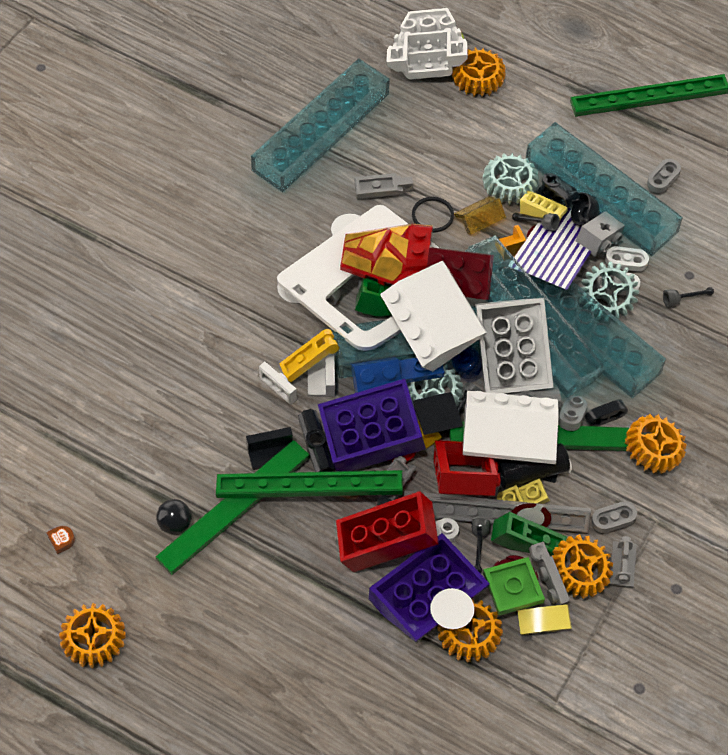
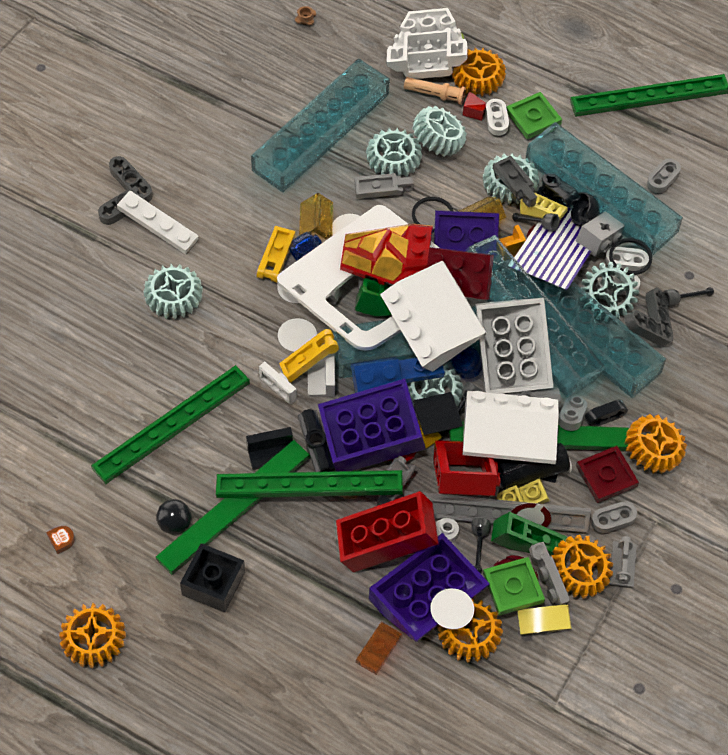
(128, 171): none -> dark grey beam
(157, 222): none -> white plate
(167, 302): none -> light aqua gear
(170, 424): none -> green tile
(212, 577): none -> black brick
(275, 253): none -> yellow plate
(296, 333): none -> white sticker
(304, 244): none -> clear blue head
(305, 15): none -> medium nougat plate
(316, 216): none -> clear yellow panel
(378, 648): none -> clear orange plate
(393, 146): none -> light aqua gear
(439, 131): none -> light aqua gear
(443, 91): none -> light nougat pin
(463, 229): none -> dark purple tile
(474, 107): none -> red slope
(497, 121): none -> white plate
(516, 180): none -> dark grey hinge
(533, 115): none -> bright green plate
(607, 474): none -> dark red plate
(632, 240): none -> black piece
(657, 325): none -> dark grey beam

